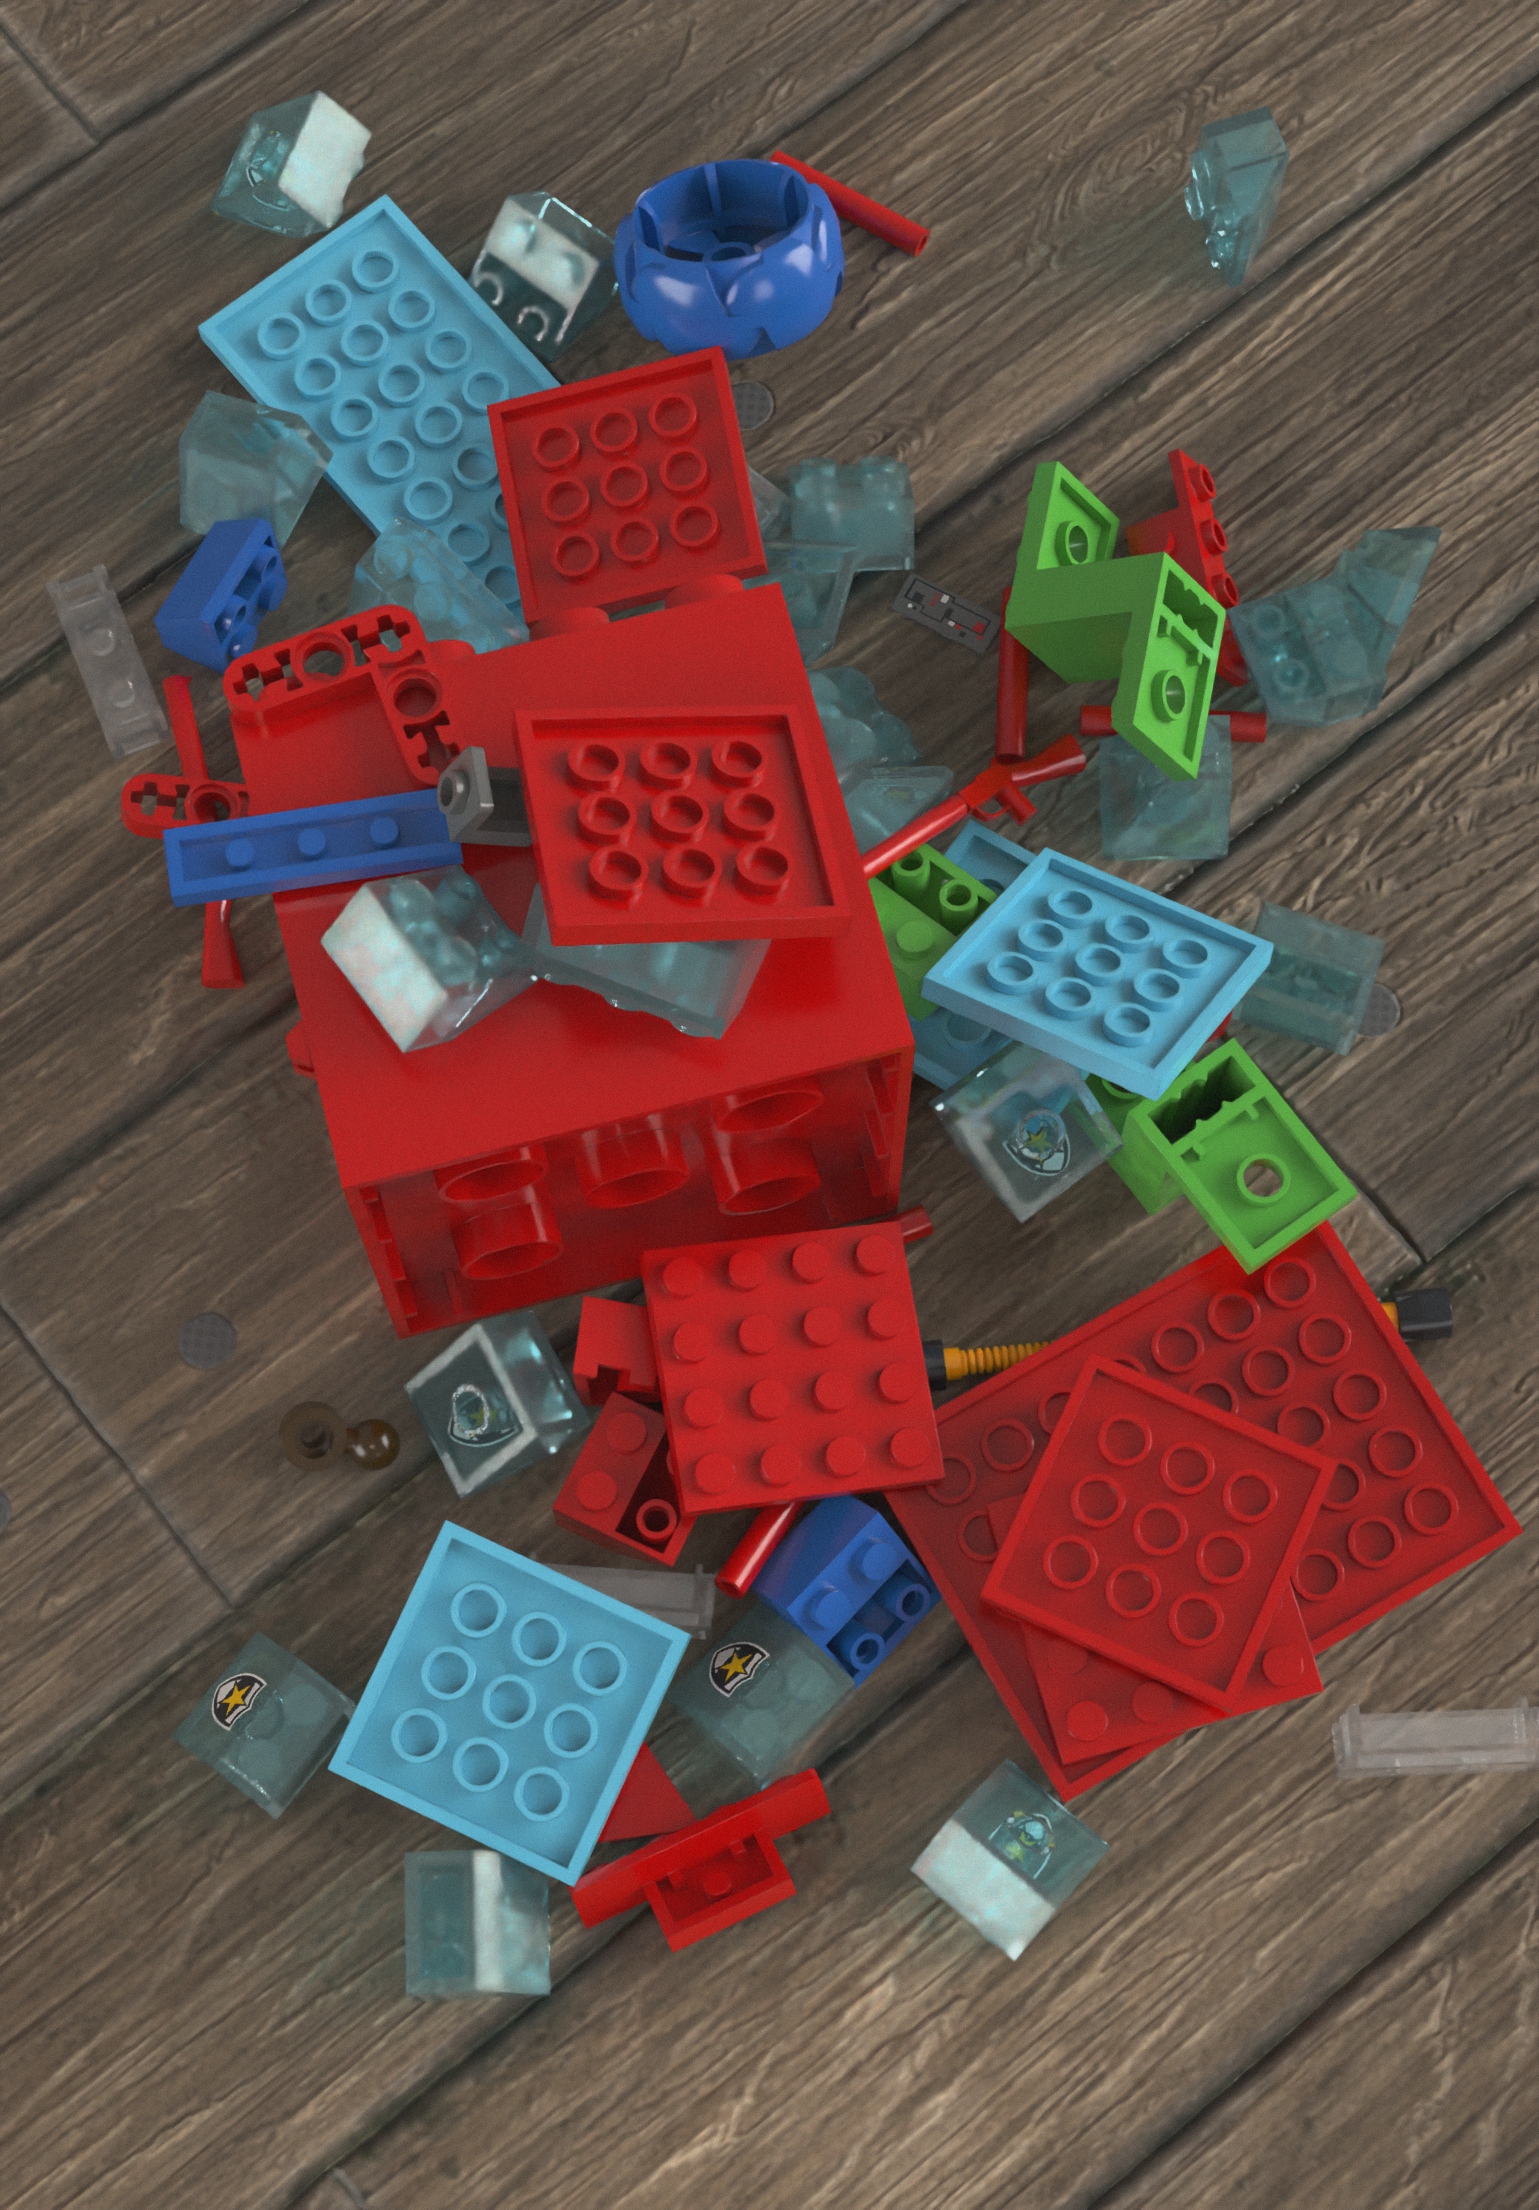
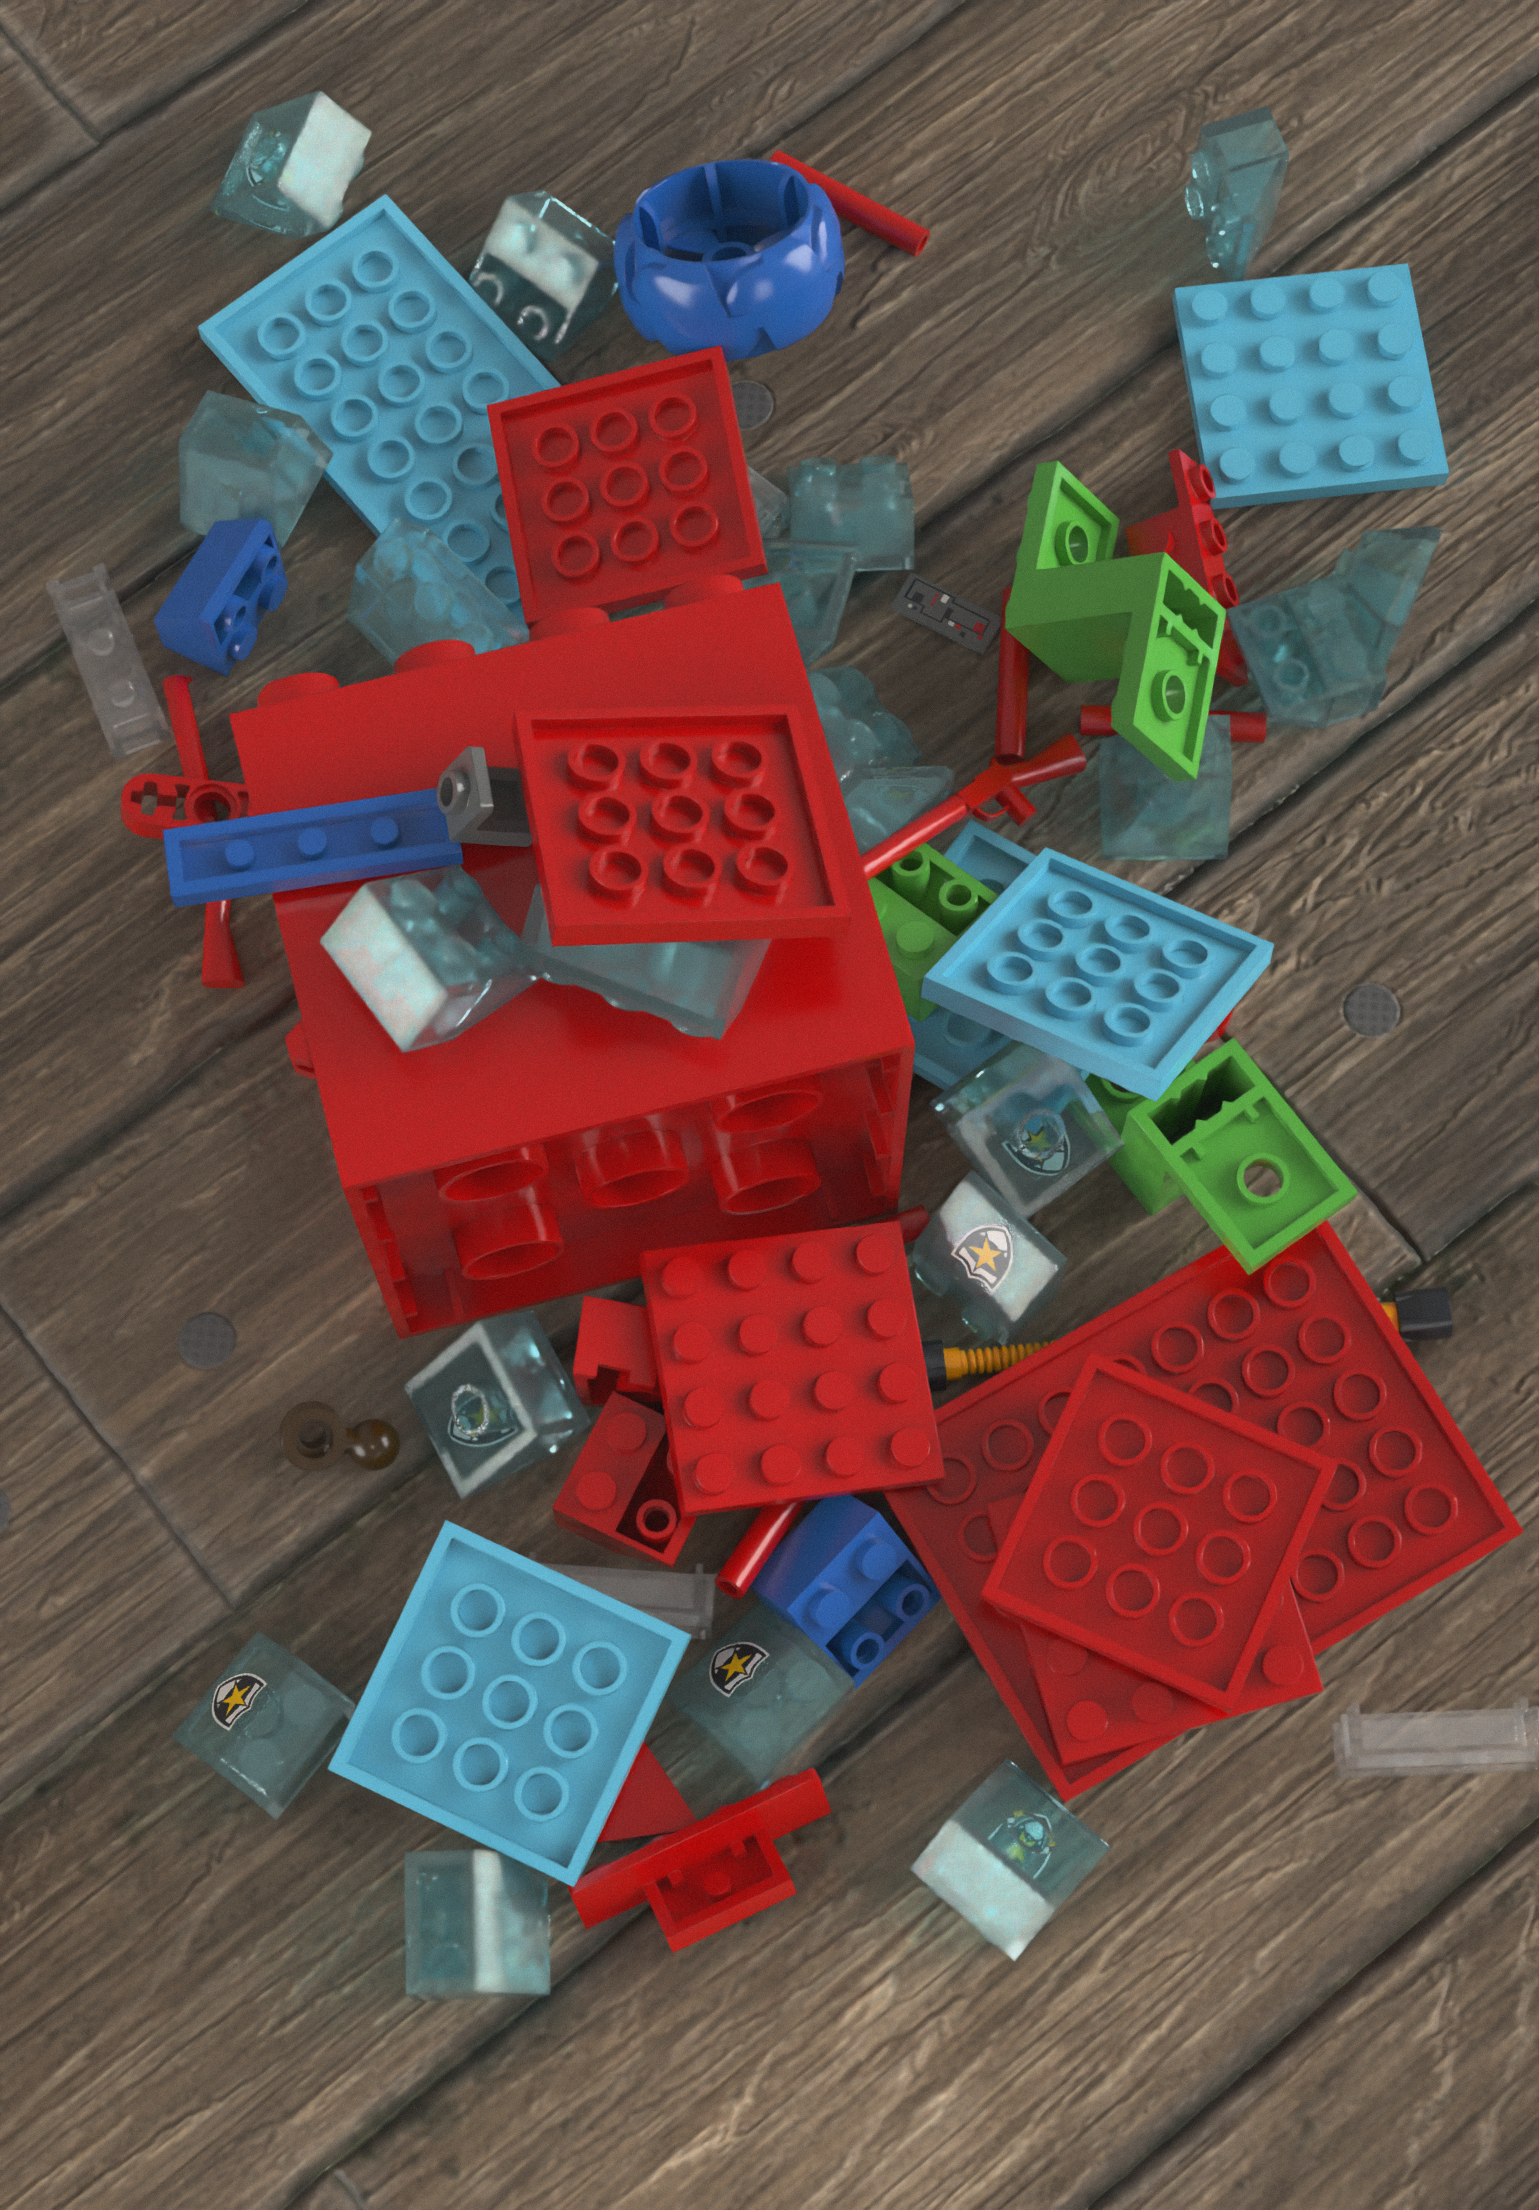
(384, 671): red beam -> none
(988, 1261): none -> clear light blue slope
(1310, 386): none -> medium azure plate
(1314, 979): clear light blue slope -> none

